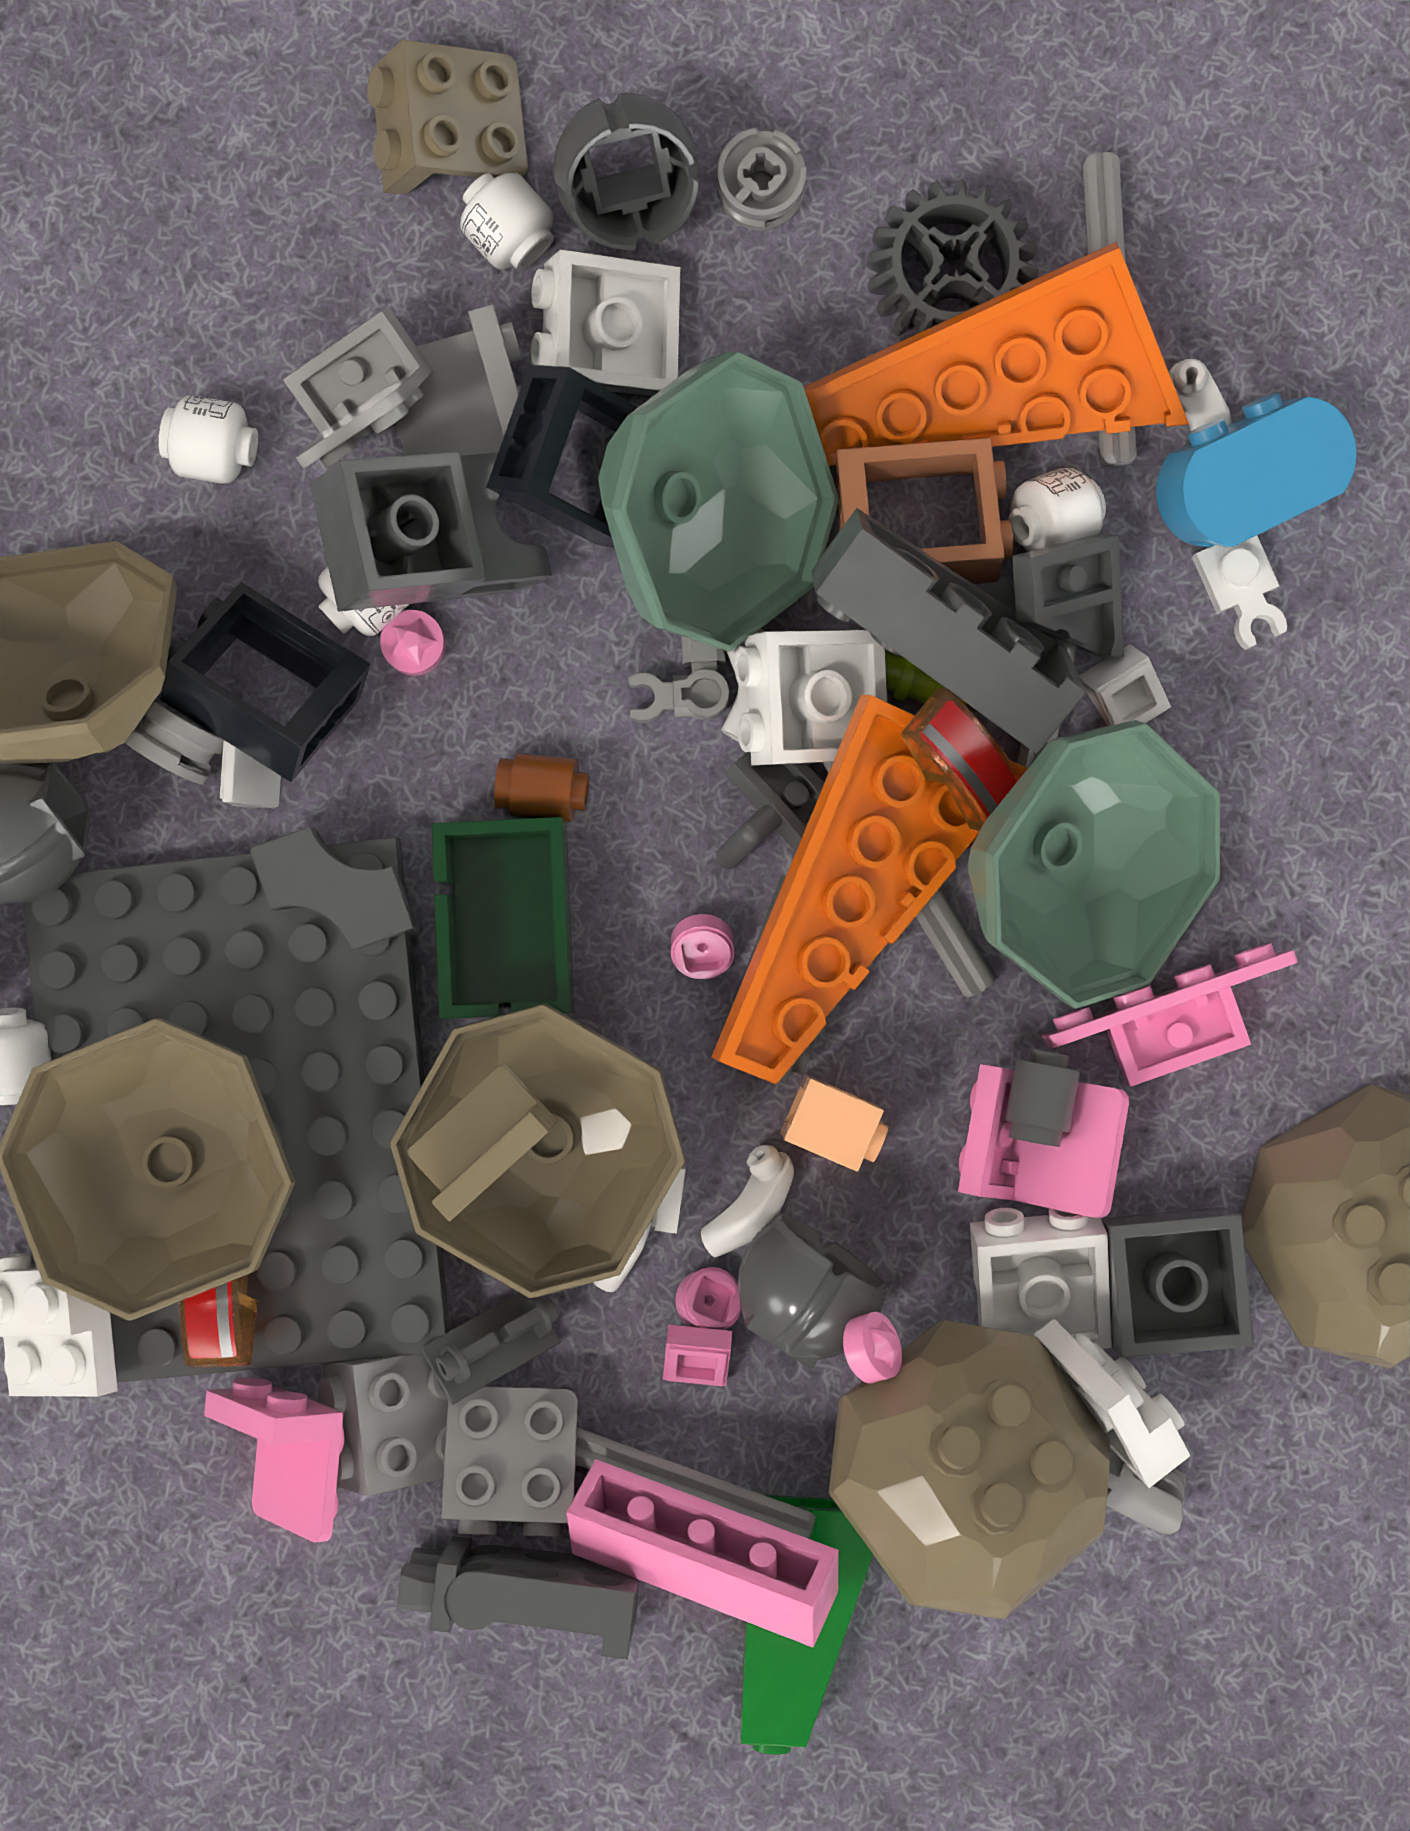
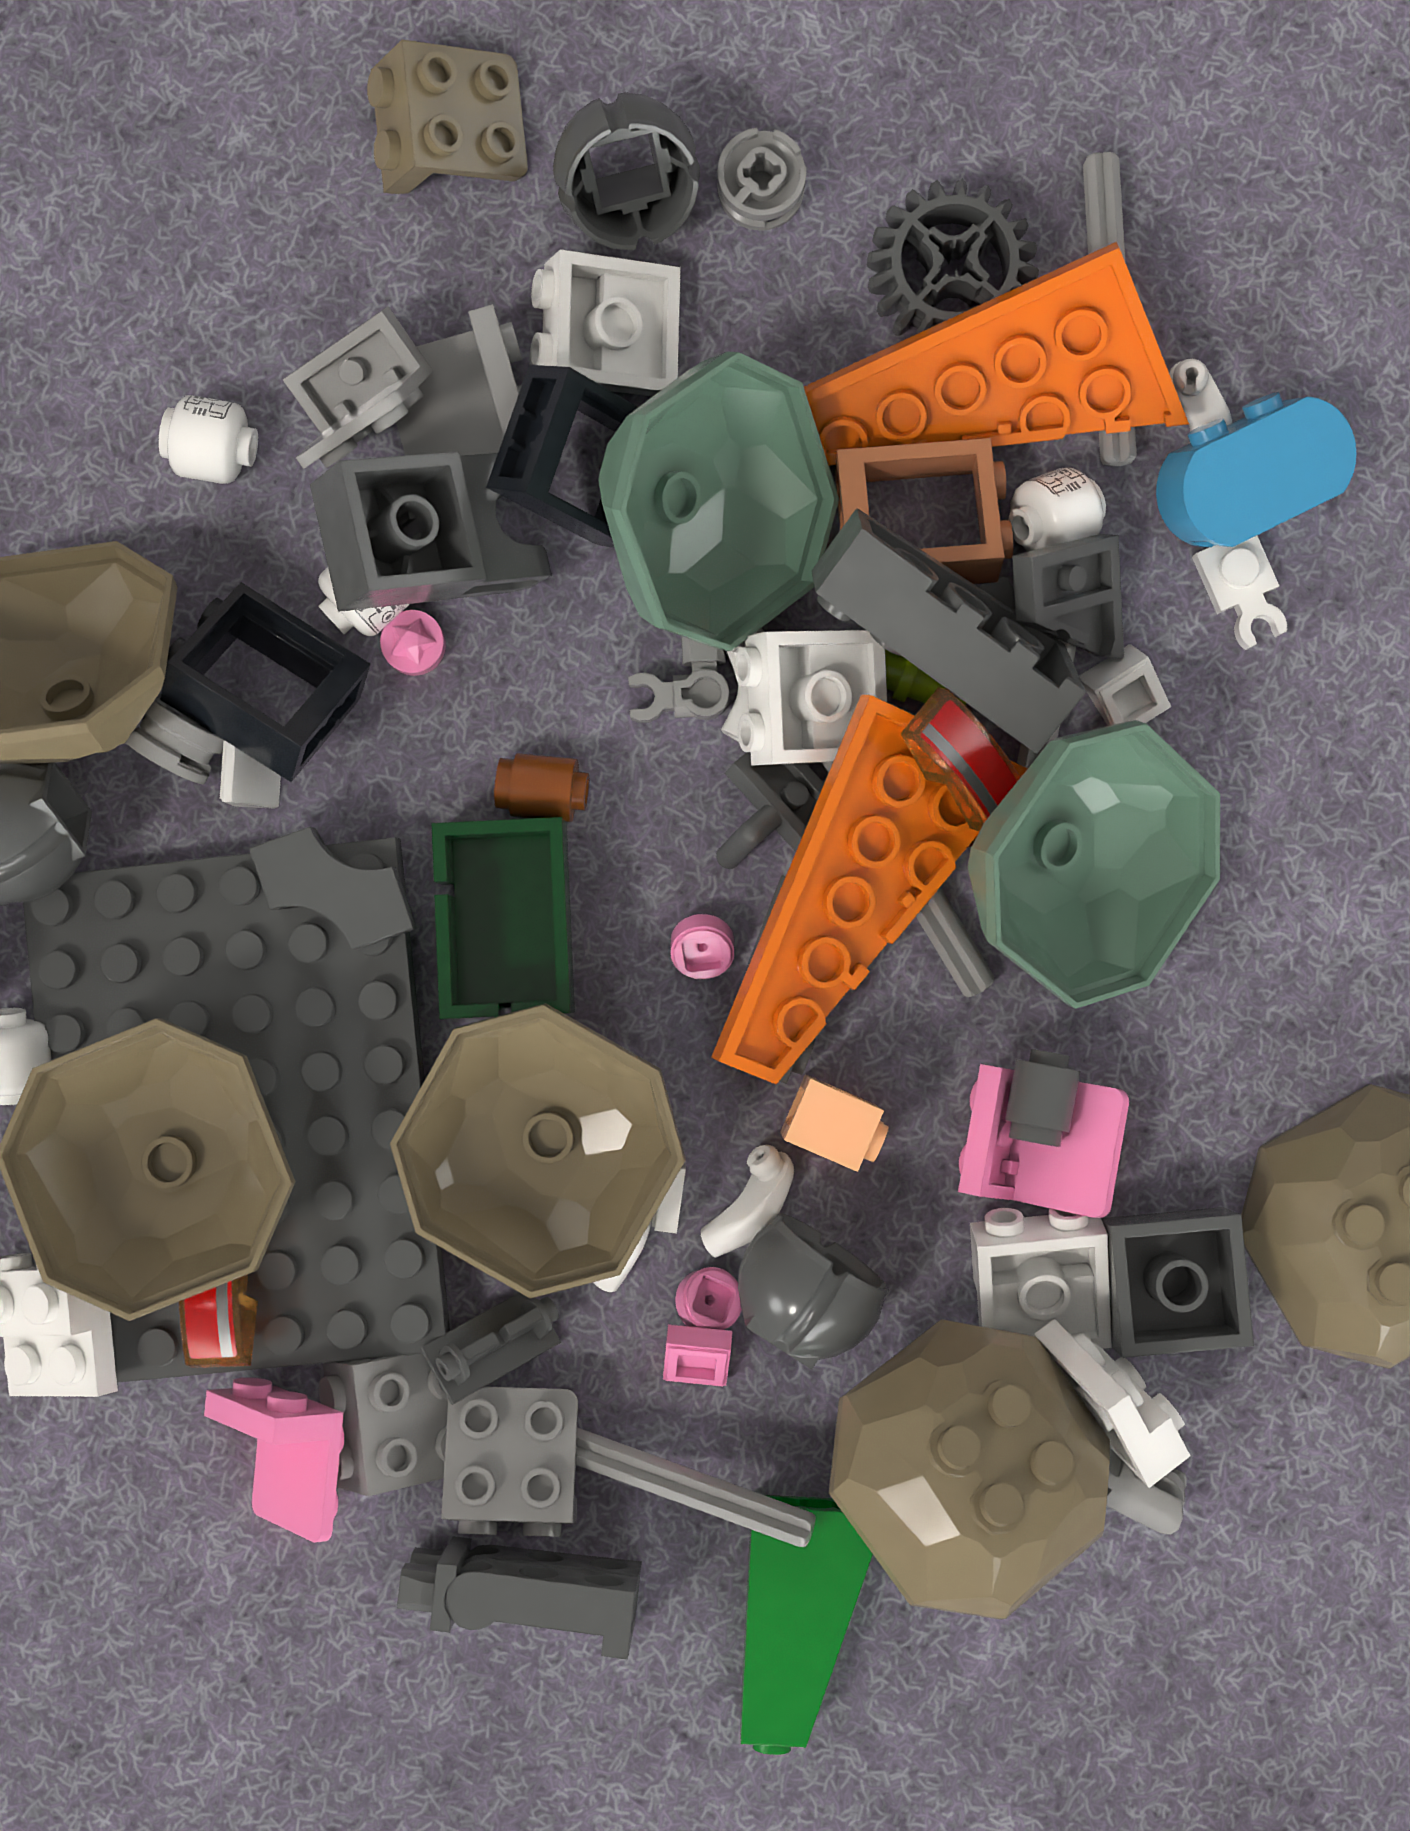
(480, 1139): dark tan panel -> none
(507, 221): white head -> none
(704, 1552): bright pink brick -> none
(872, 1347): bright pink tile -> none
(1176, 1026): bright pink bracket -> none

